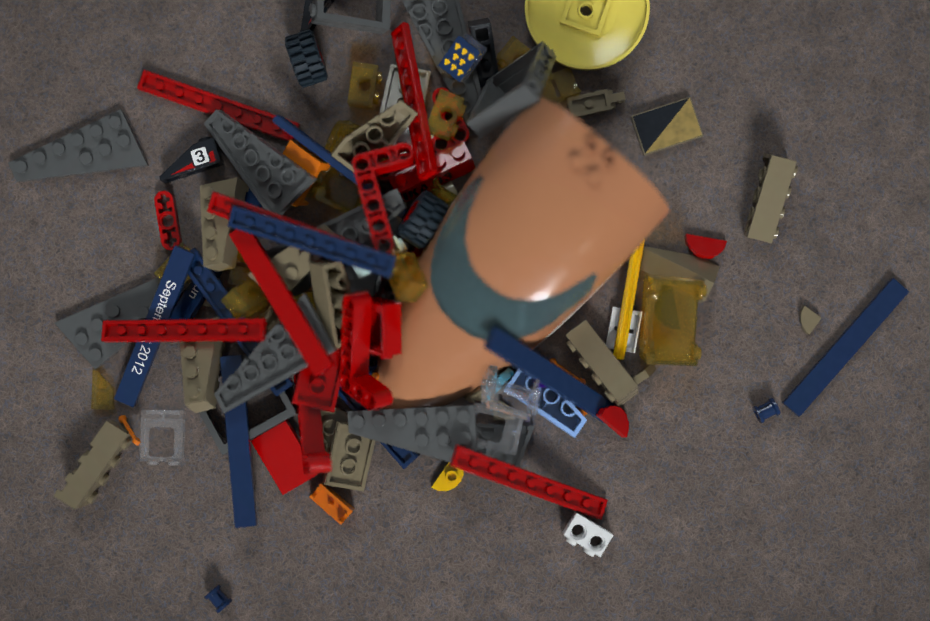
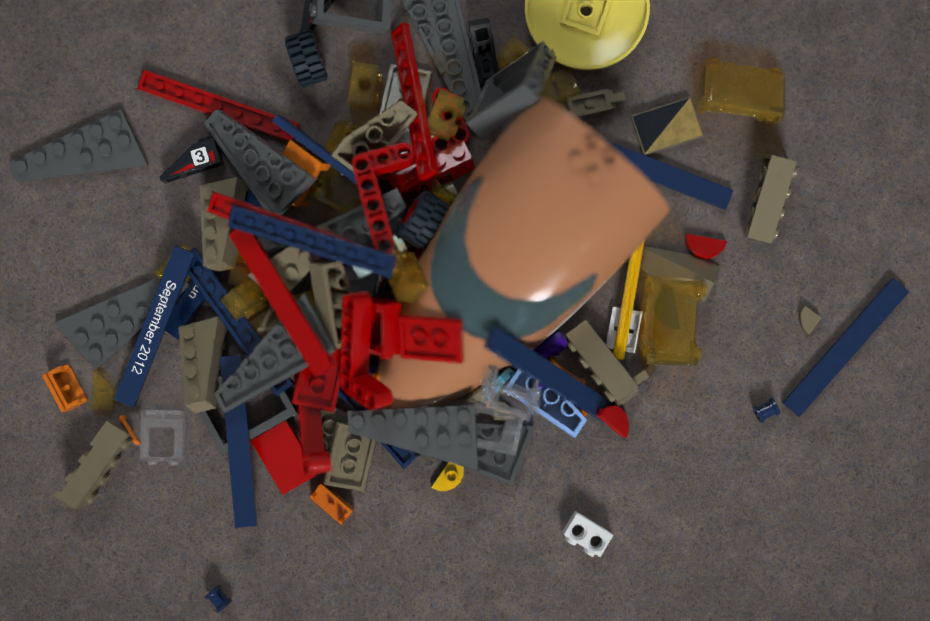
(65, 388): none -> orange hinge
(160, 216): red beam -> none
(184, 330): red tile -> none
(431, 338): none -> red tile
(463, 57): piece -> none
(527, 482): red tile -> none
(553, 346): none -> dark purple plate
(676, 178): none -> dark blue tile
(741, 91): none -> clear yellow windscreen

